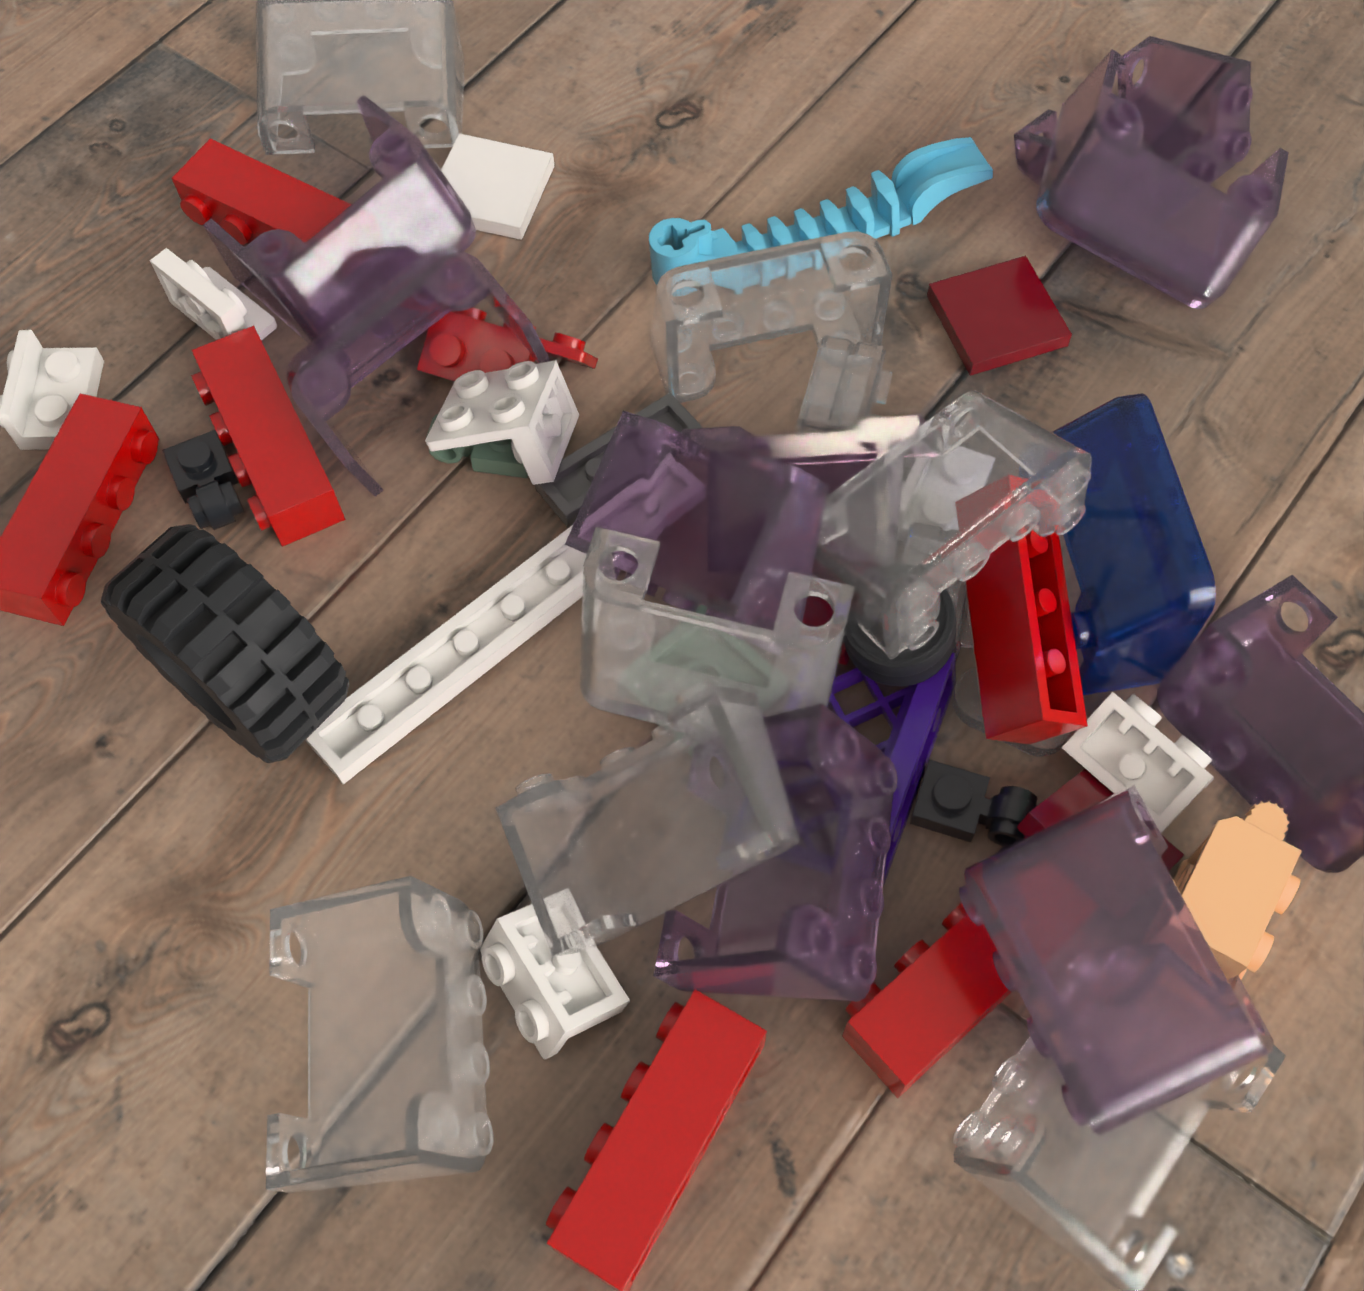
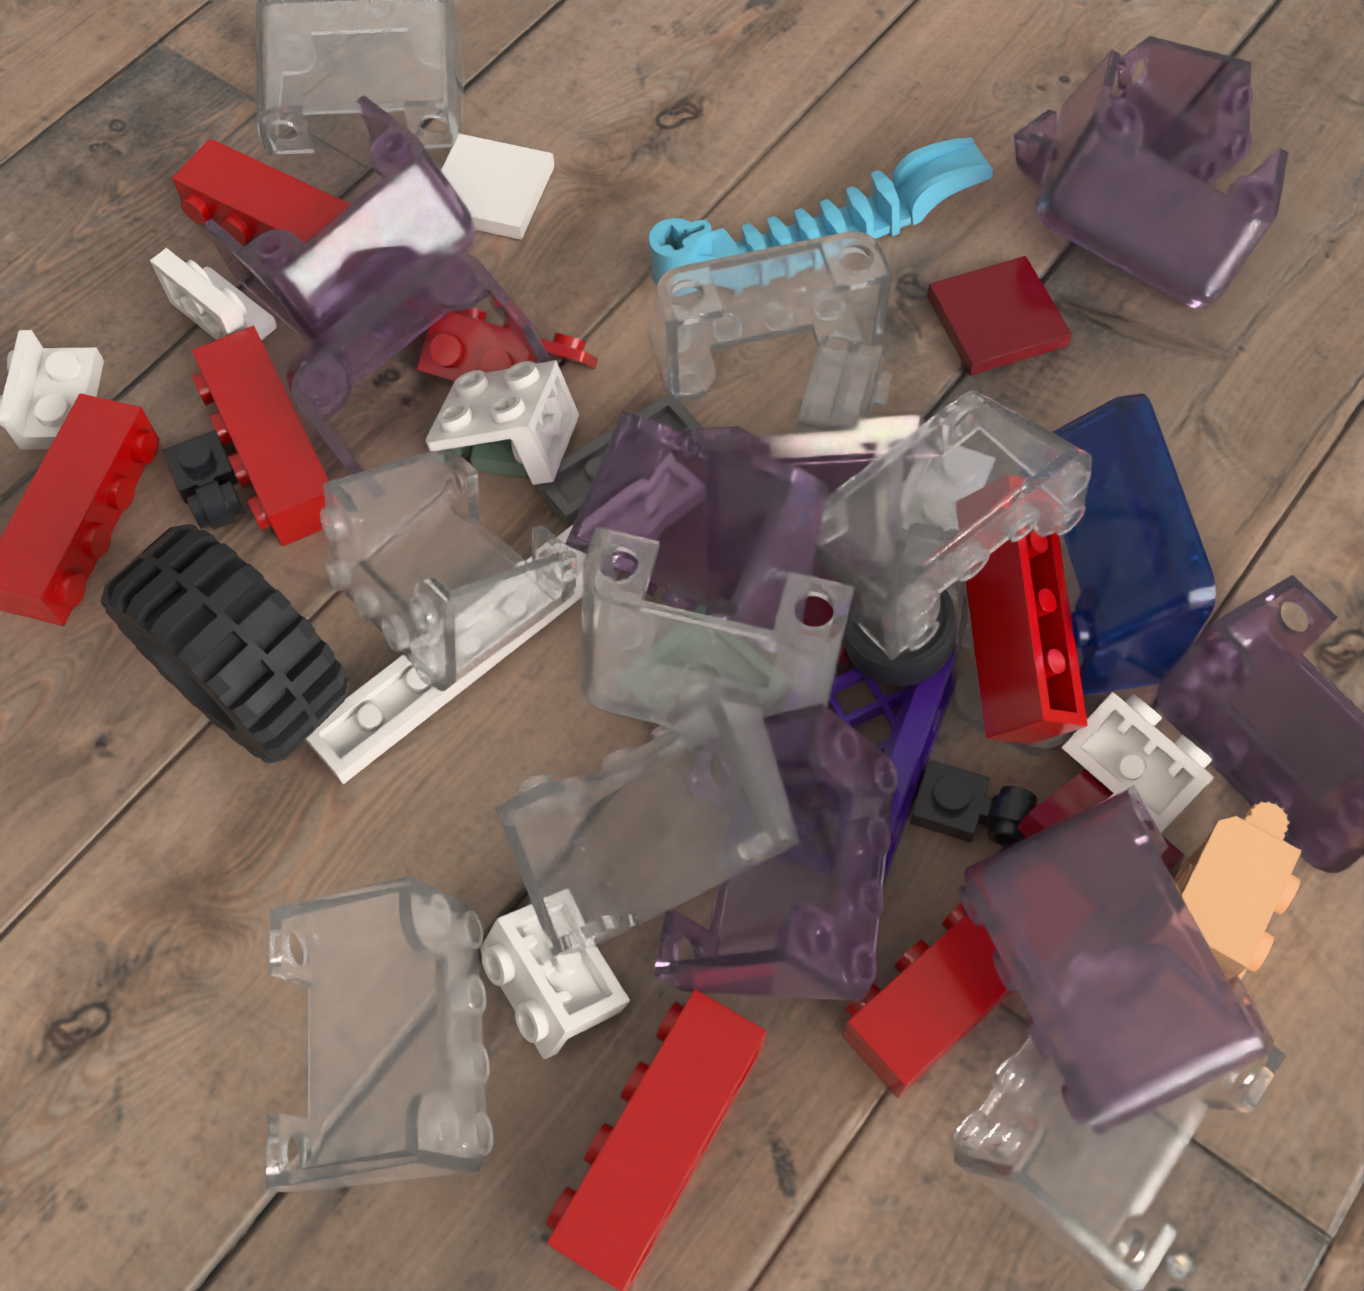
(431, 570): none -> clear windscreen

